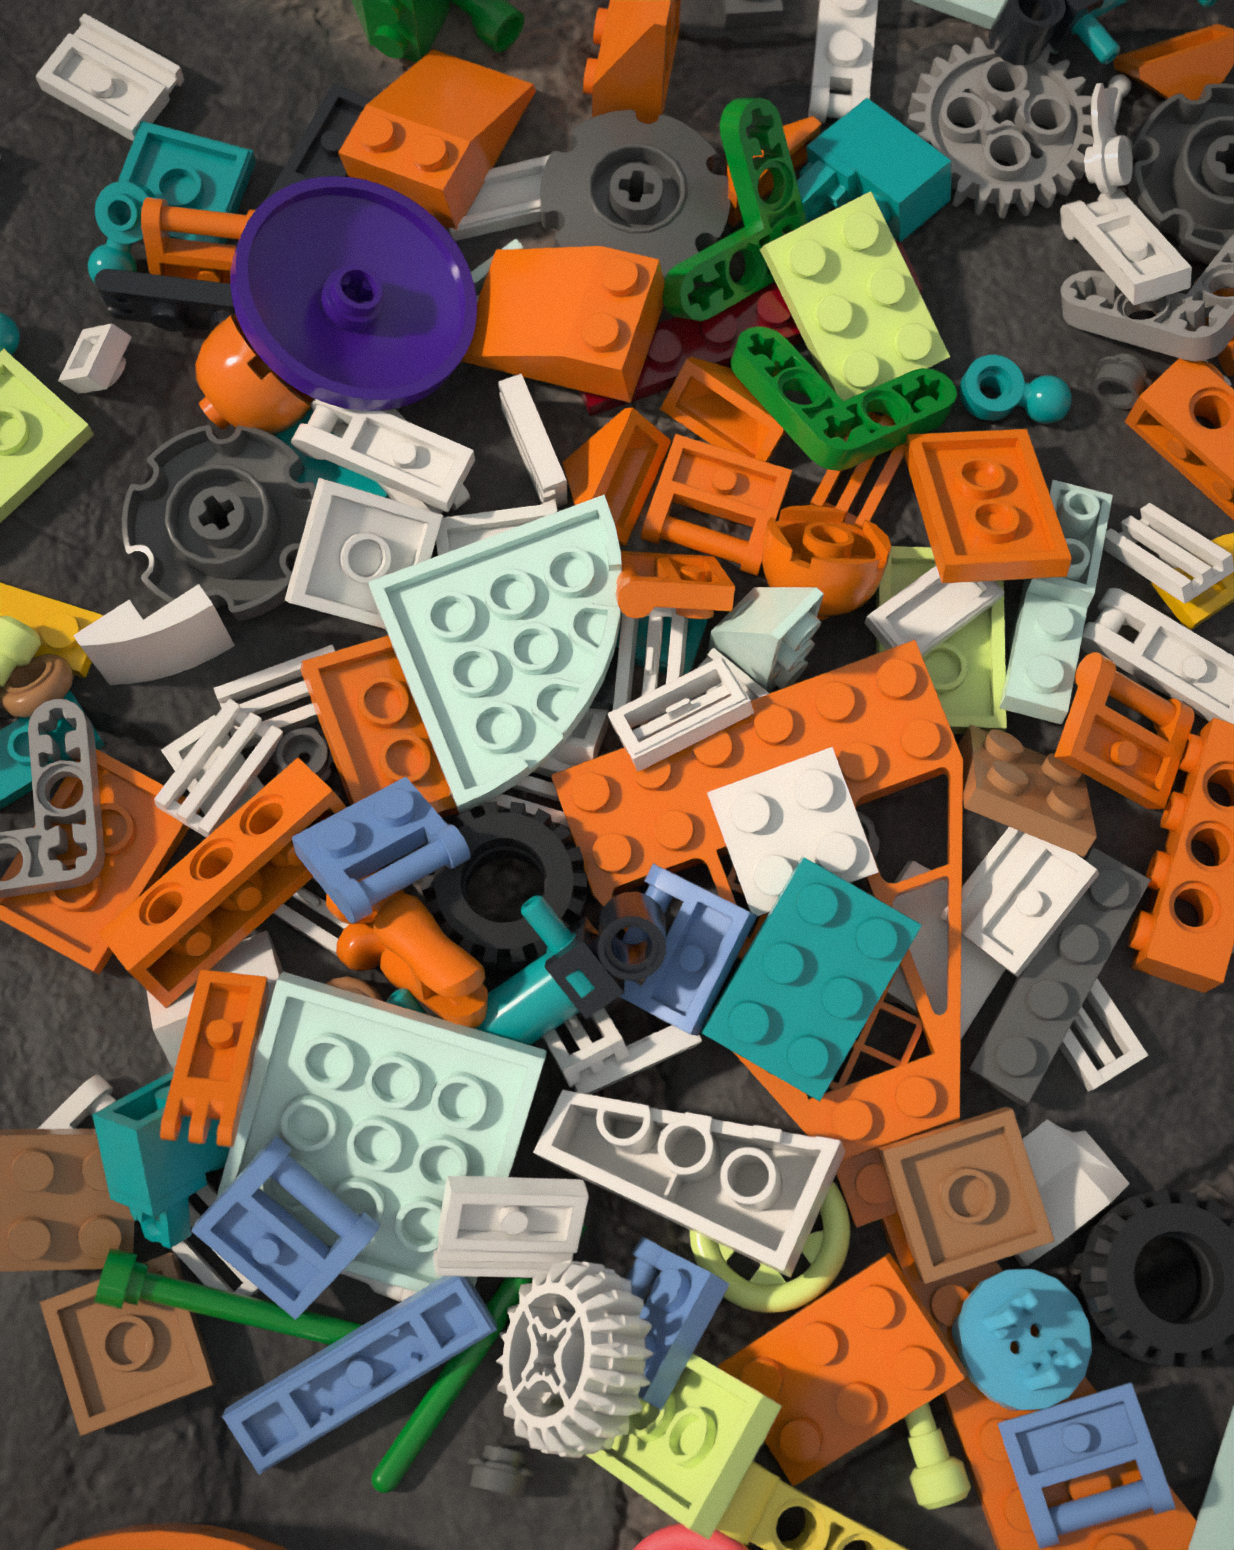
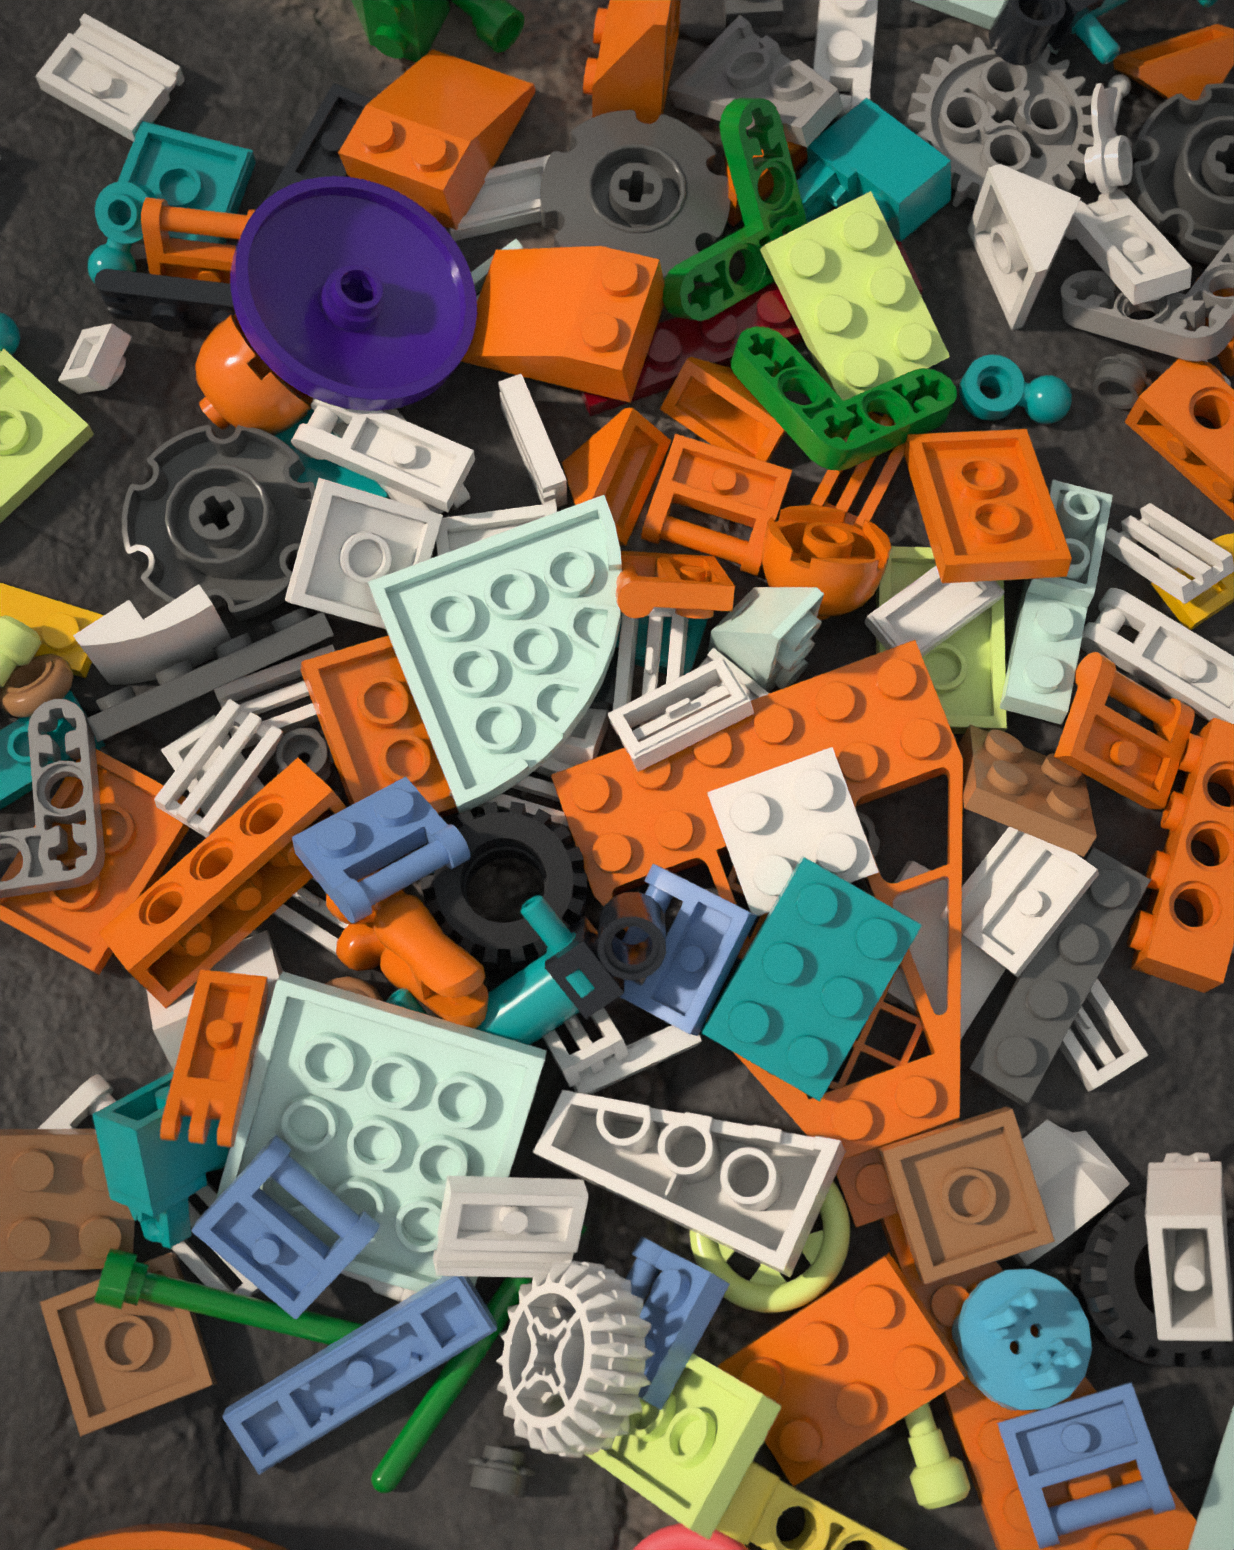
(184, 683): none -> dark grey plate
(753, 67): none -> light grey wing
(1018, 235): none -> white slope
(1189, 1248): none -> white hinge

